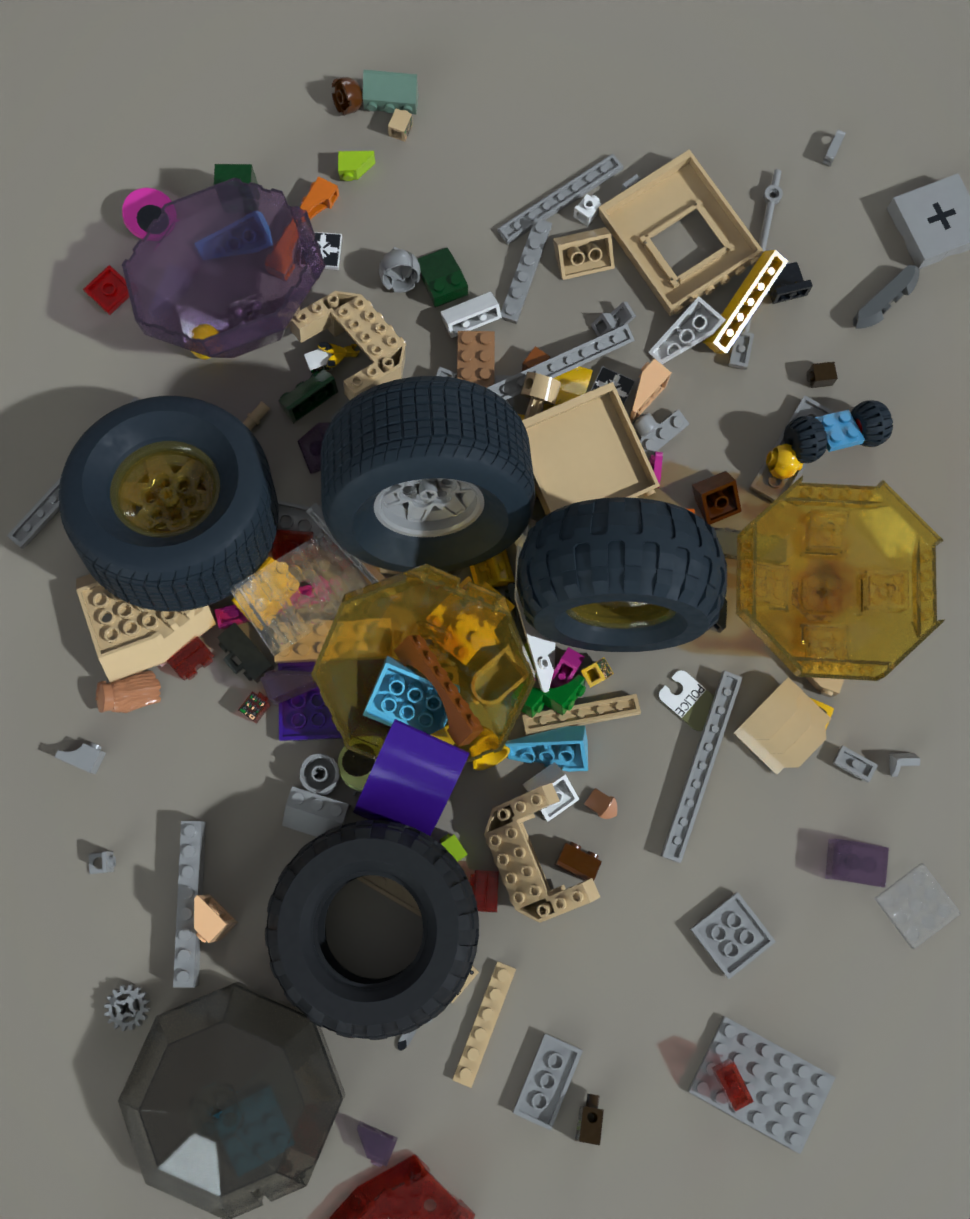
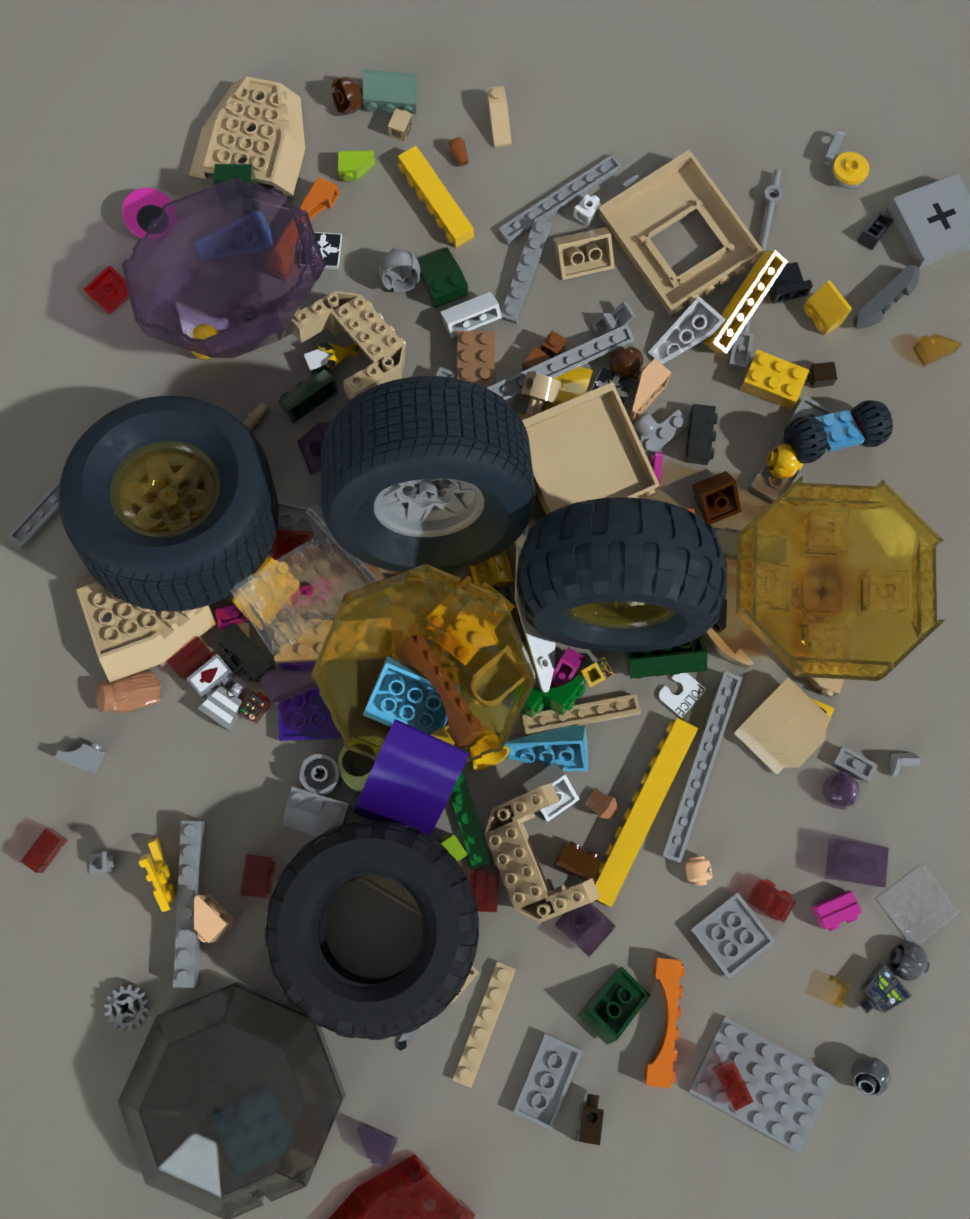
(44, 850): none -> clear red brick
(159, 875): none -> yellow wing
(211, 676): none -> brick
(224, 705): none -> torso
(257, 876): none -> clear red brick
(272, 148): none -> tan wedge
(435, 196): none -> yellow brick
(458, 150): none -> dark orange cone
(469, 824): none -> green plate
(498, 116): none -> tan slope
(554, 344): none -> dark orange brick
(585, 927): none -> clear purple slope
(614, 1006): none -> dark green slope
(626, 362): none -> reddish brown plant
(644, 809): none -> yellow brick
(660, 1070): none -> orange arch
(673, 660): none -> dark green slope
(698, 870): none -> light nougat head
(701, 434): none -> pearl dark grey brick
(738, 658): none -> tan slope
(771, 901): none -> clear red brick
(774, 379): none -> yellow brick
(827, 308): none -> yellow slope
(836, 910): none -> dark pink brick
(841, 790): none -> clear purple plant
(843, 991): none -> clear yellow tile
(849, 171): none -> yellow piece
(867, 236): none -> black slope
(871, 1075): none -> dark grey plant
(882, 990): none -> torso
(909, 961): none -> dark grey plant
(934, 348): none -> clear yellow slope

